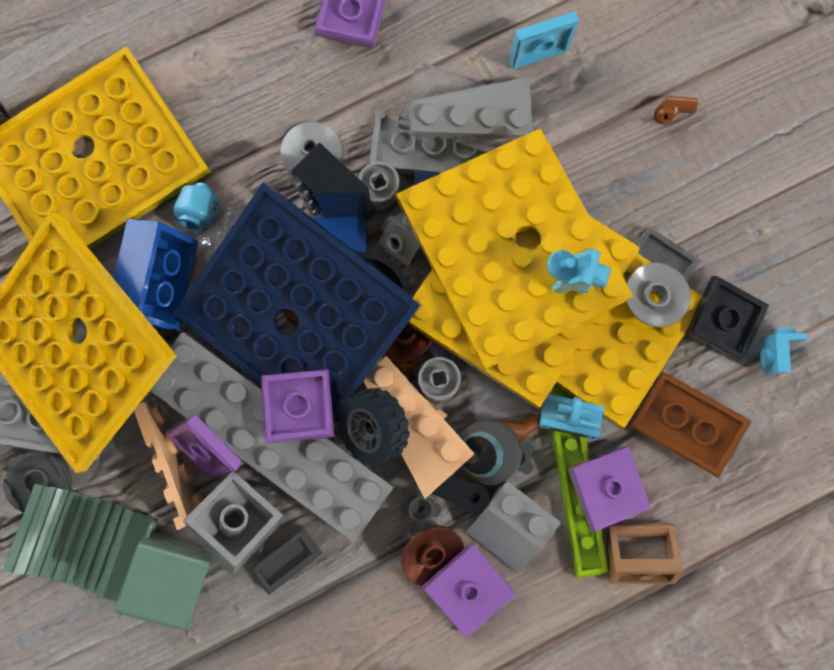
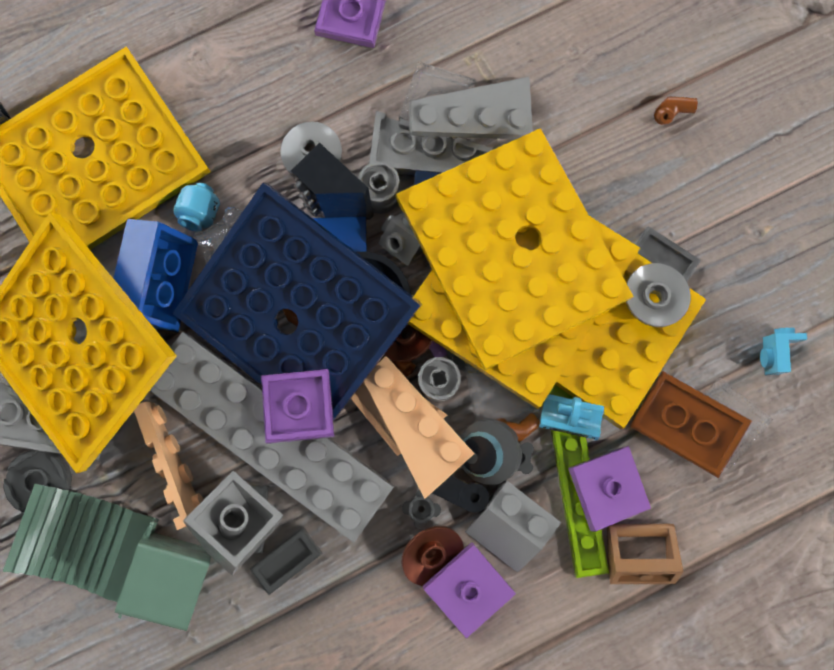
(203, 447): medium lavender plate -> none
(373, 426): black wheel -> none
(543, 40): medium azure tile -> none
(577, 271): medium azure hips -> none
(727, 318): black plate -> none

